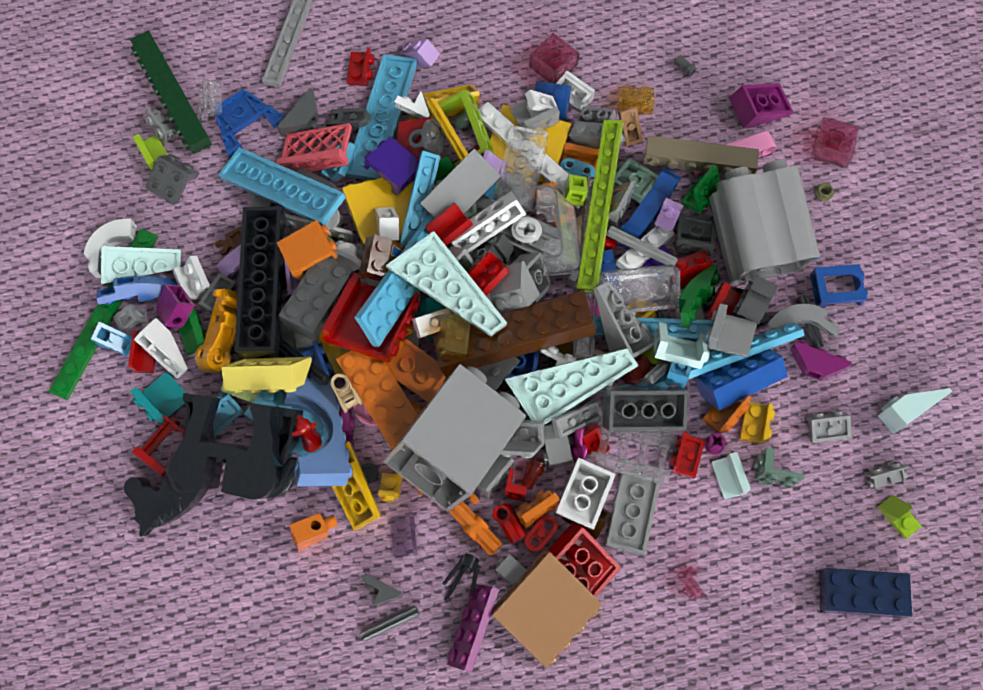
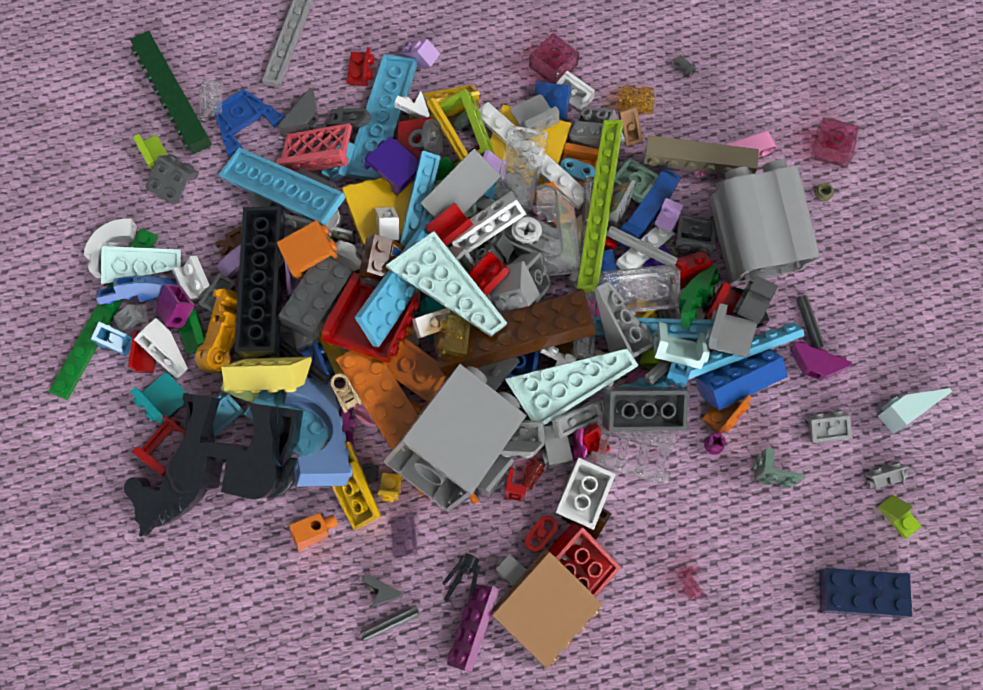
(156, 121): light grey hinge -> none
(310, 438): red animal -> none
(476, 528): orange piece -> none
(511, 524): red piece -> none
(539, 102): white slope -> none
(542, 505): orange plate -> none
(576, 189): lime brick -> none
(632, 514): light grey tile -> none
(637, 374): clear red brick -> none
(688, 455): red bracket -> none
(699, 194): green bracket -> none
(731, 476): light aqua panel -> none
(757, 422): yellow bracket -> none
(760, 104): magenta slope -> none
(805, 314): light grey arch -> none
(823, 298): blue panel -> none

